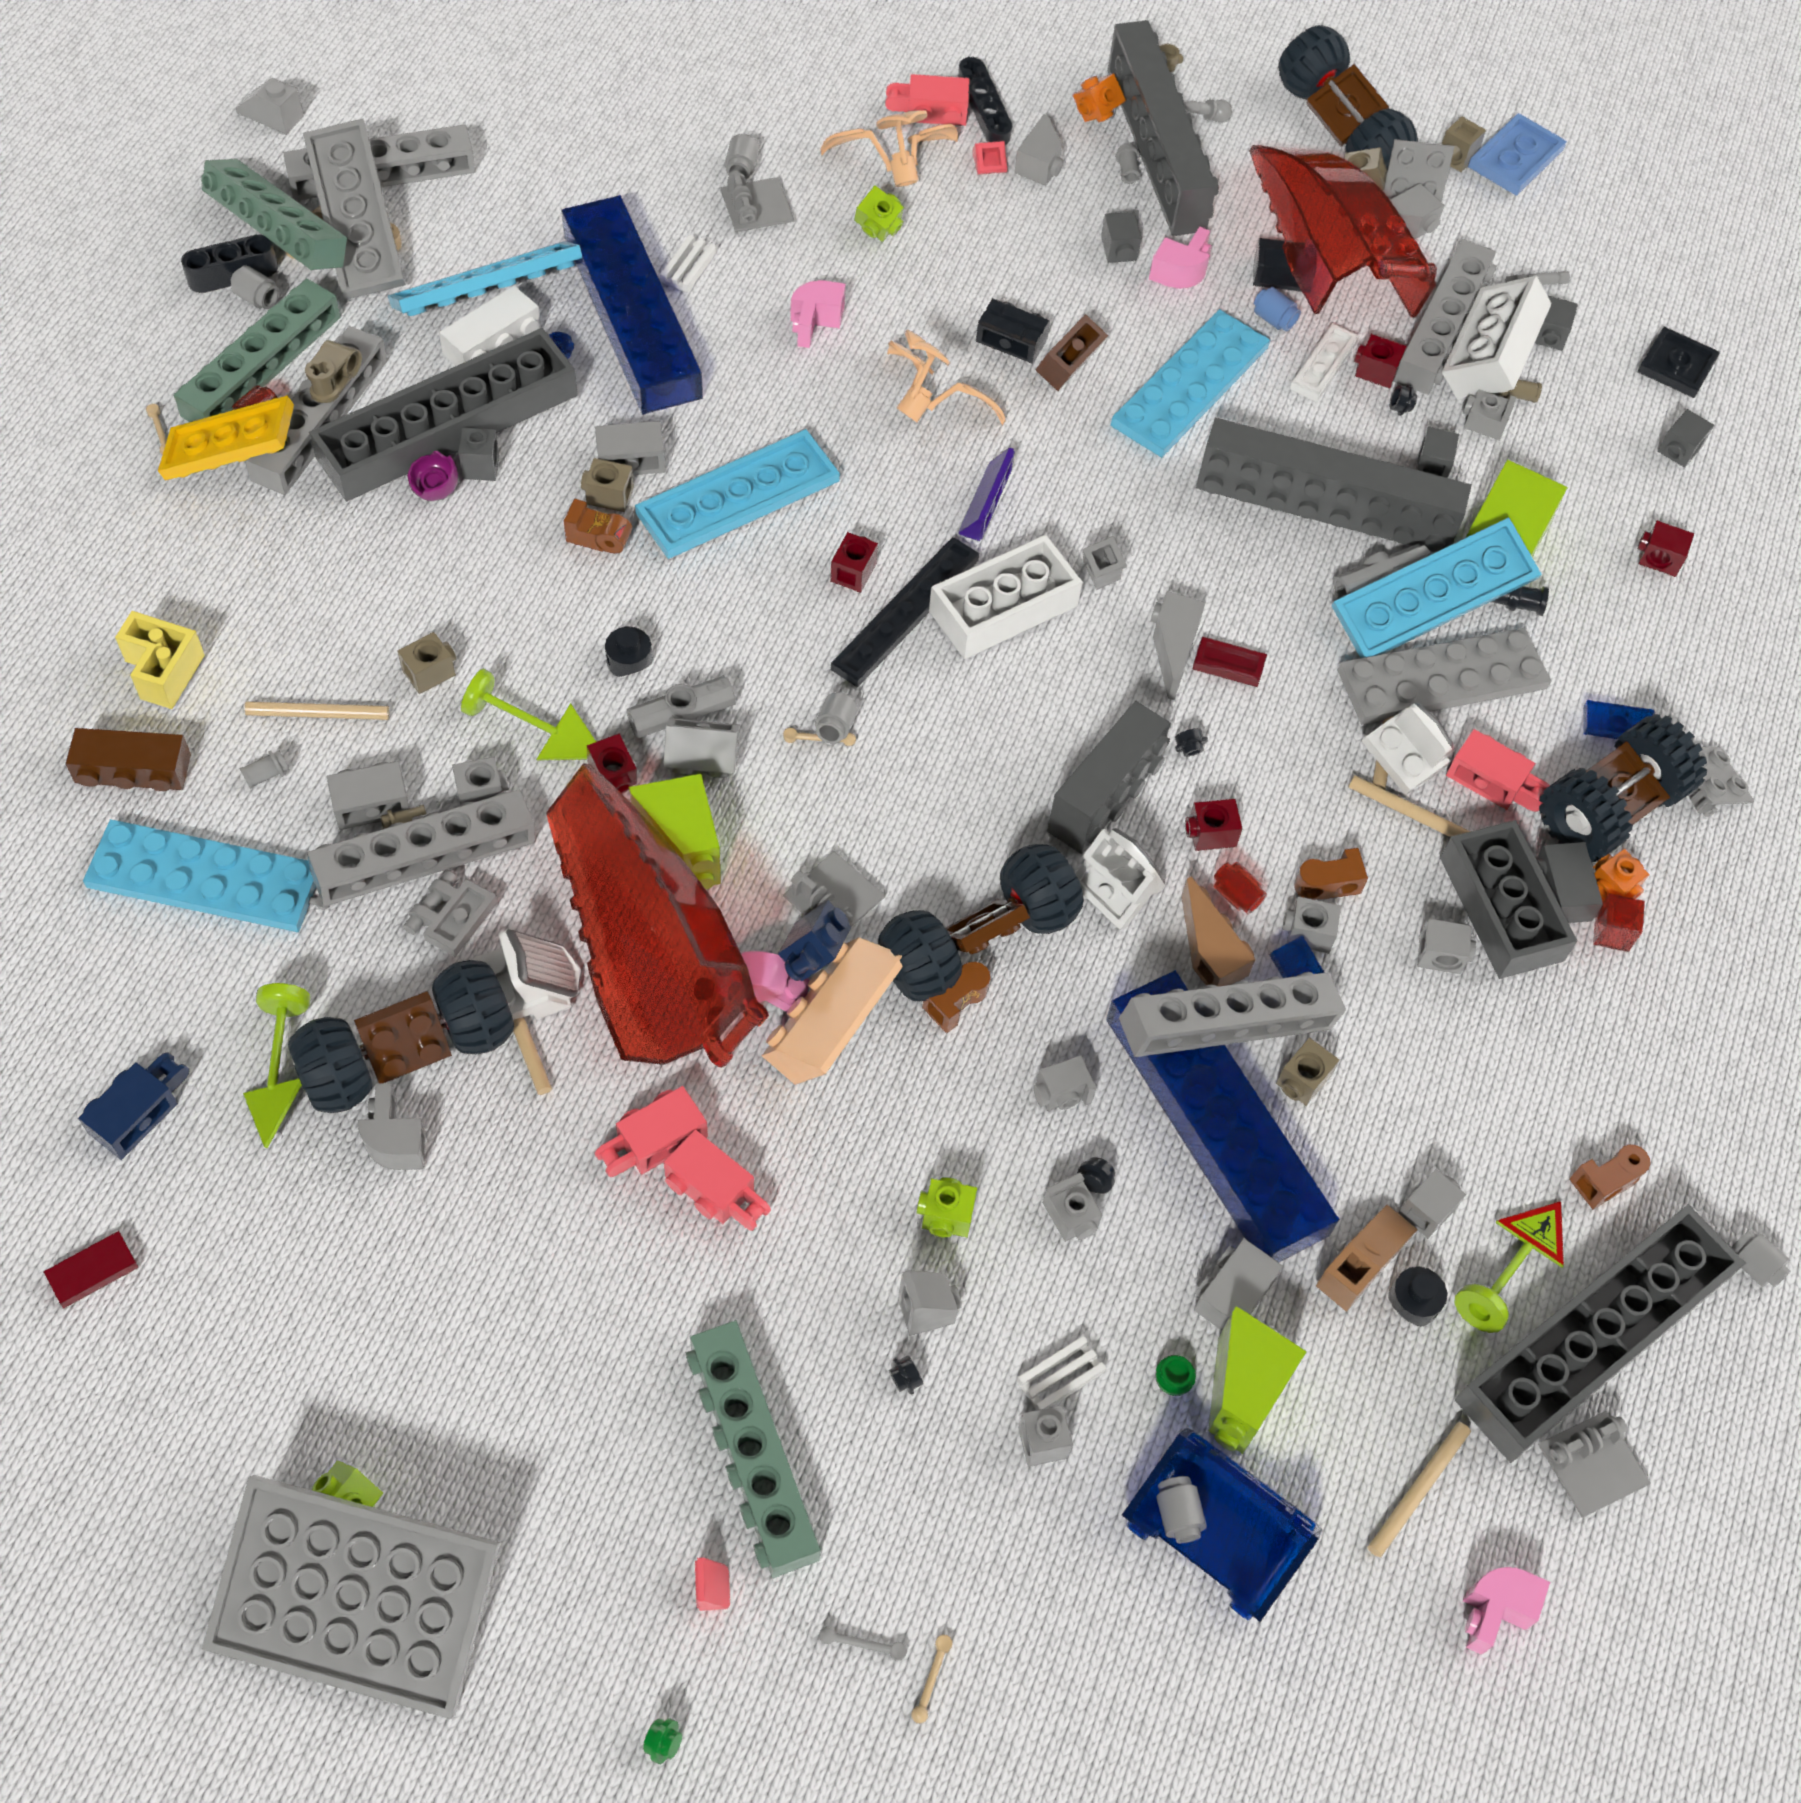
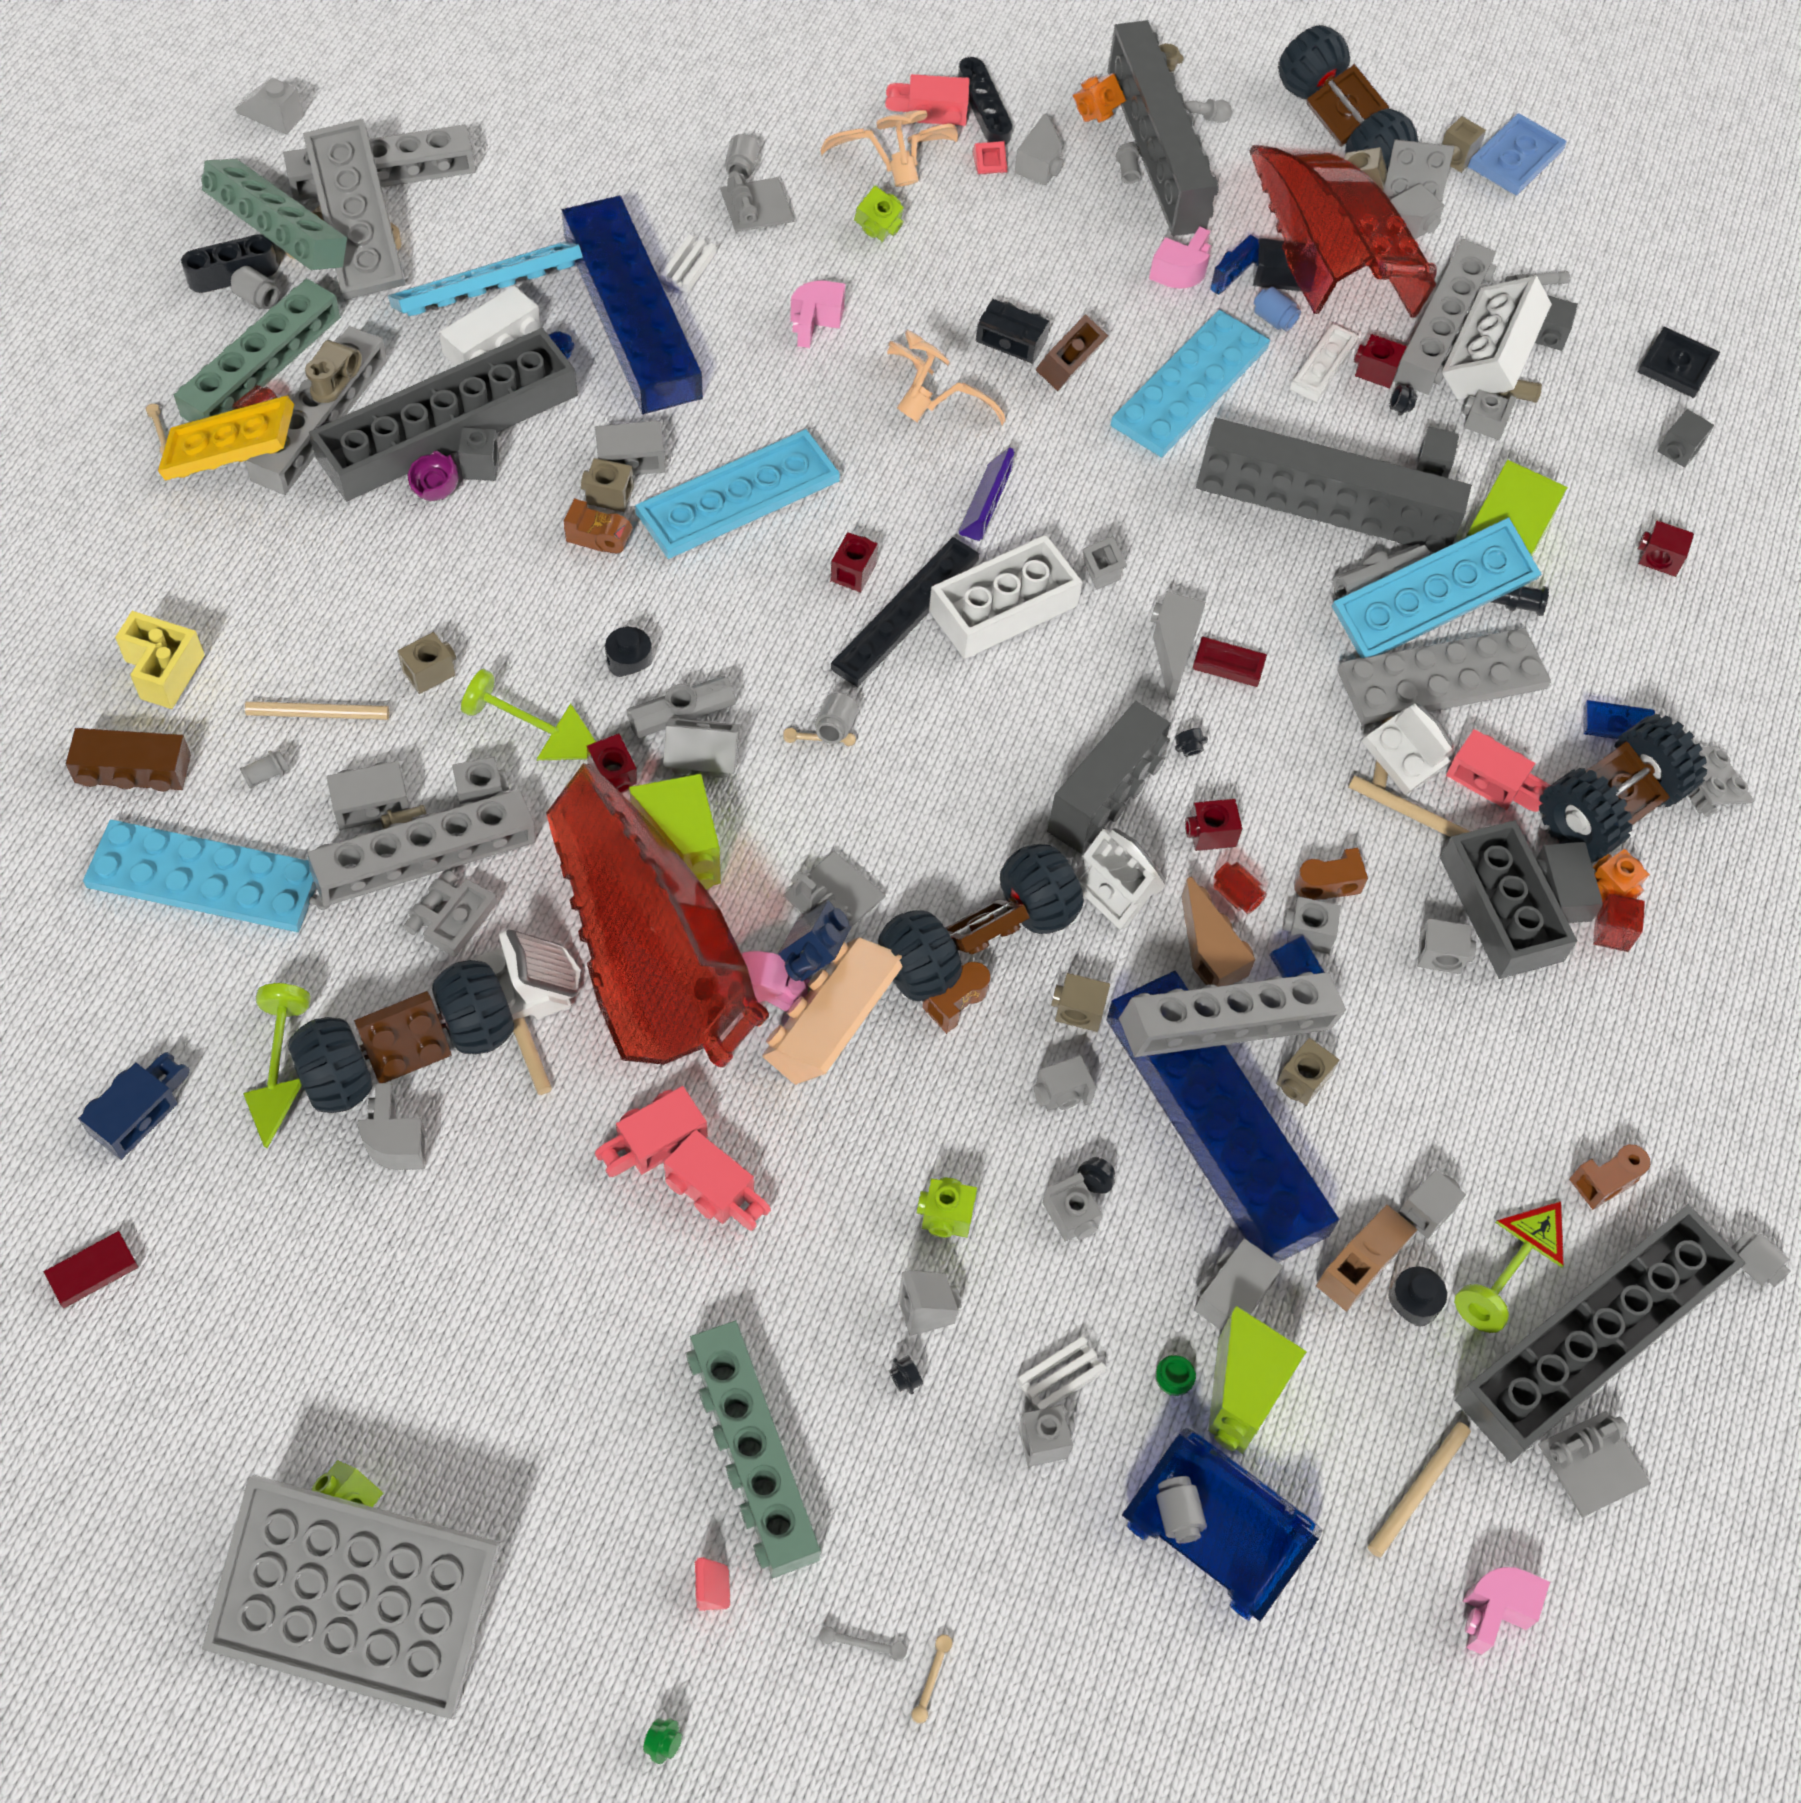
(1080, 1002): none -> dark tan brick
(1121, 237): dark grey brick -> none
(1234, 264): none -> clear blue plate

